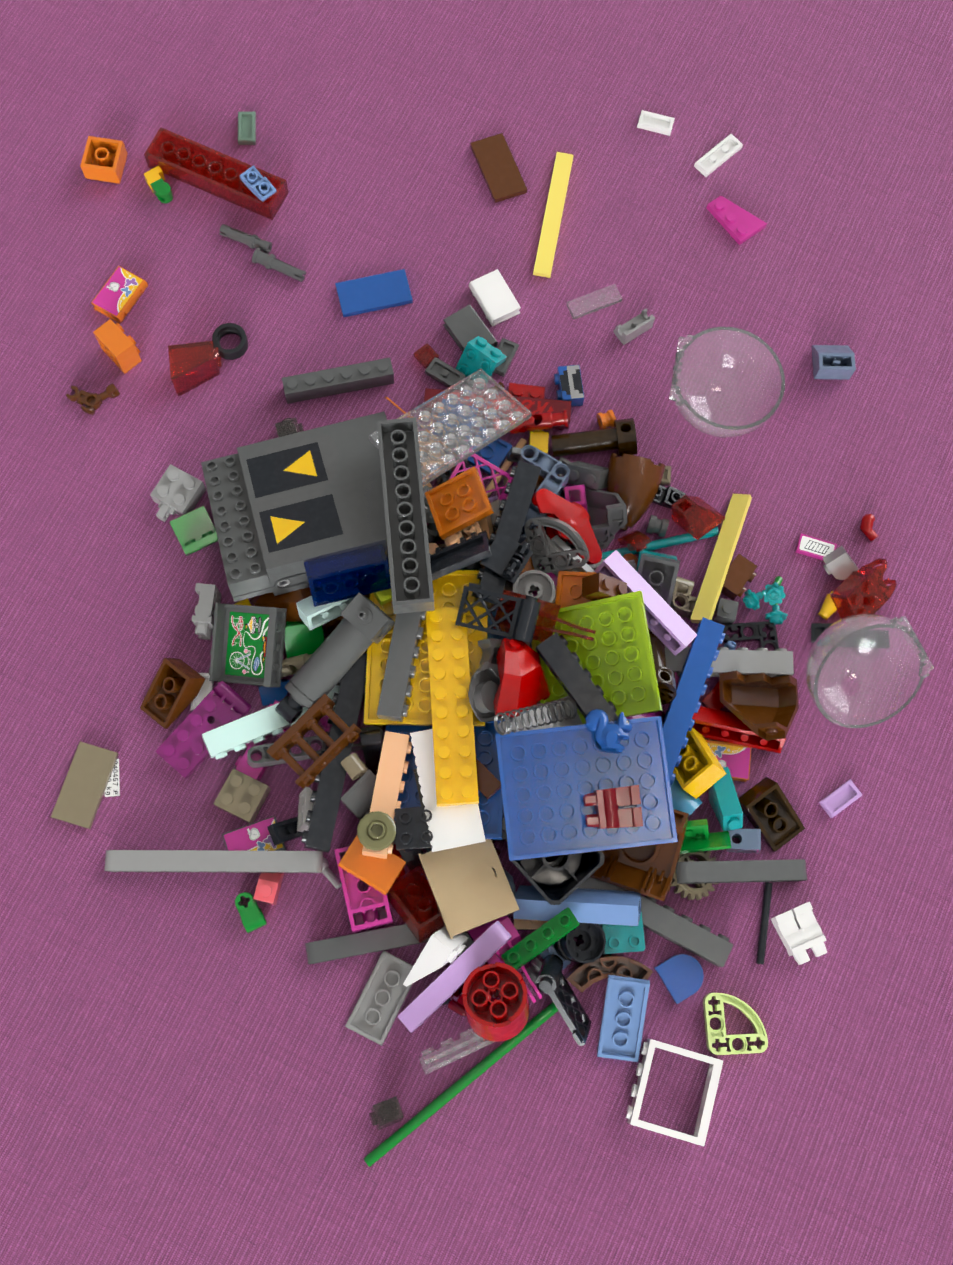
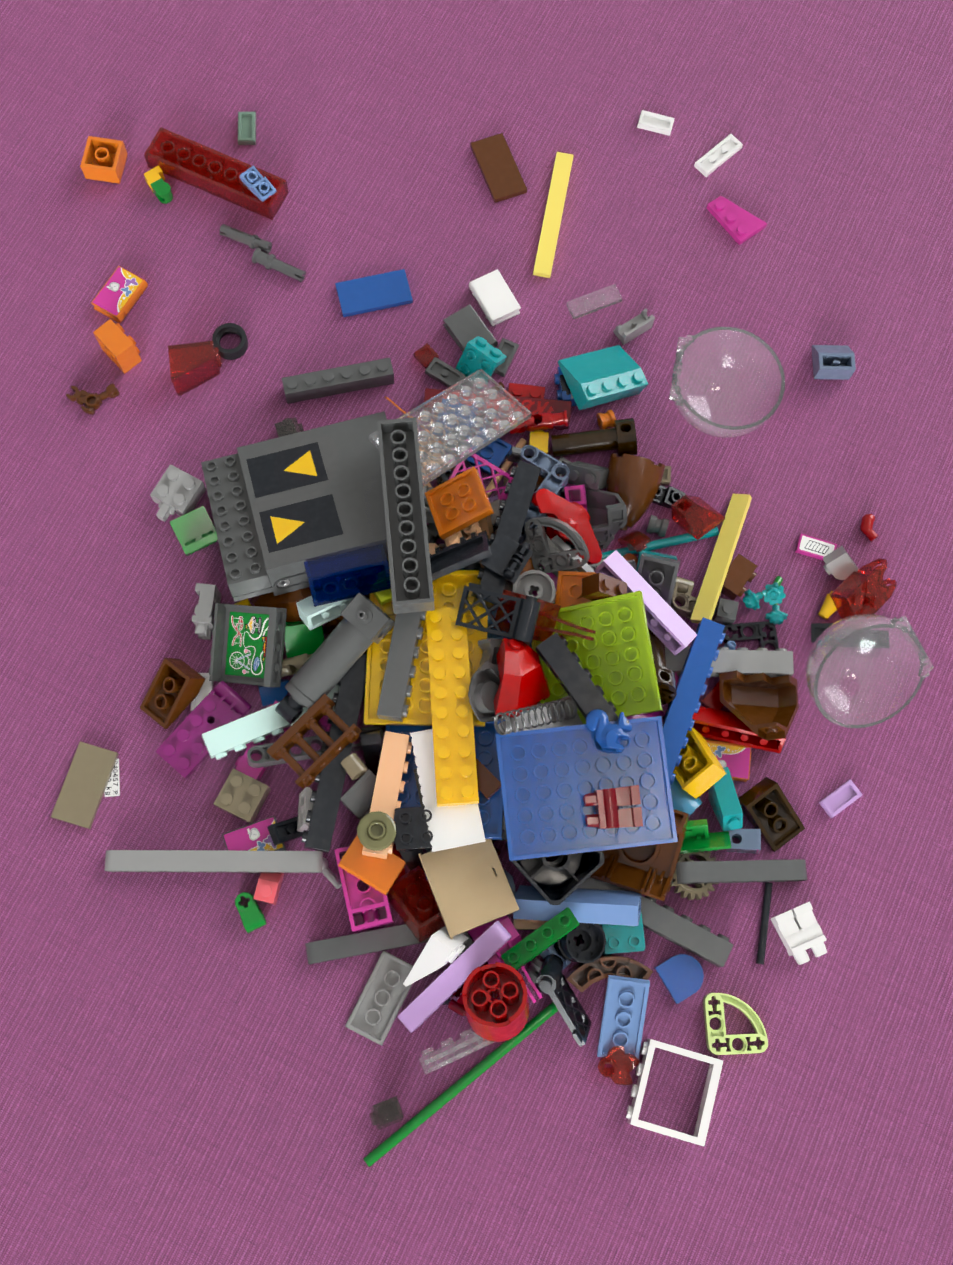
(602, 376): none -> teal slope
(621, 1065): none -> clear red plate

